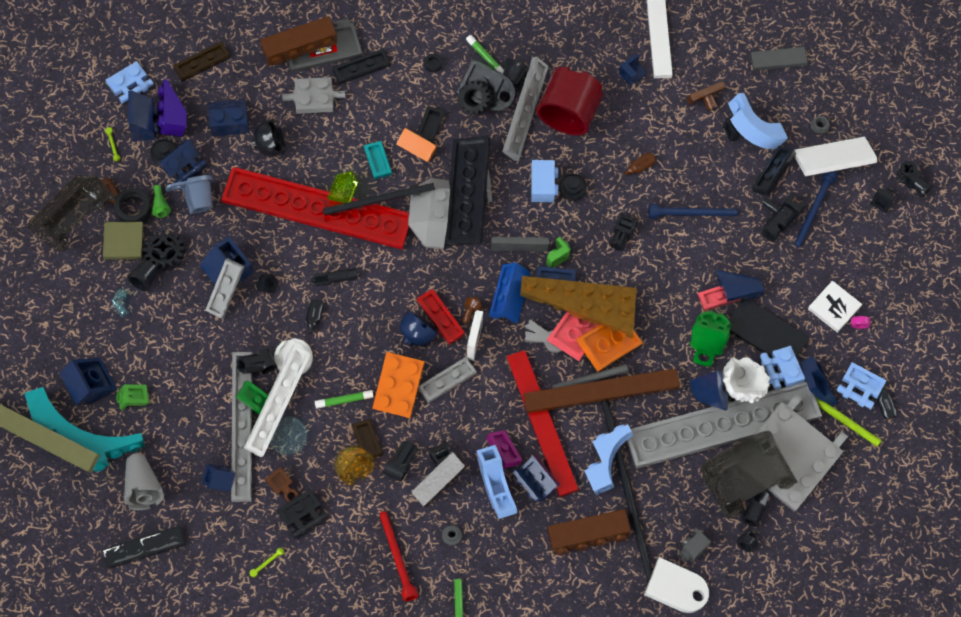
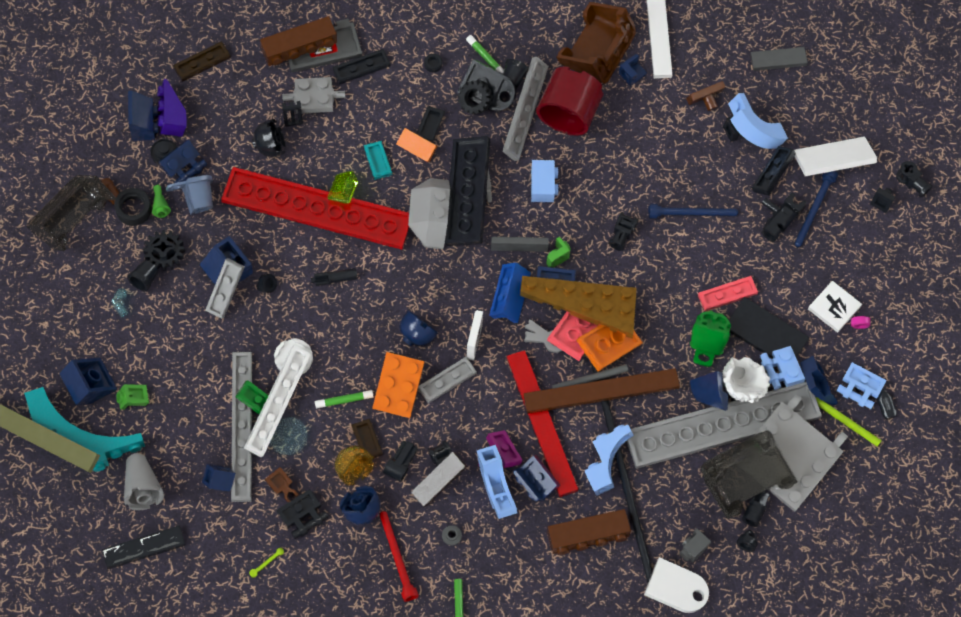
(109, 131): lime hinge -> none
(123, 240): olive tile -> none
(126, 79): light blue plate -> none
(228, 117): dark blue slope -> none
(260, 361): black piece -> none
(291, 108): none -> black tile
(314, 314): black piece -> none
(361, 505): none -> dark blue cylinder
(415, 190): black bar -> none
(440, 316): red plate -> none
(471, 305): reddish brown plate -> none
(572, 187): black plate -> none
(601, 43): none -> reddish brown windscreen
(641, 164): reddish brown piece -> none
(739, 286): dark blue slope -> none
(820, 120): dark grey plate -> none

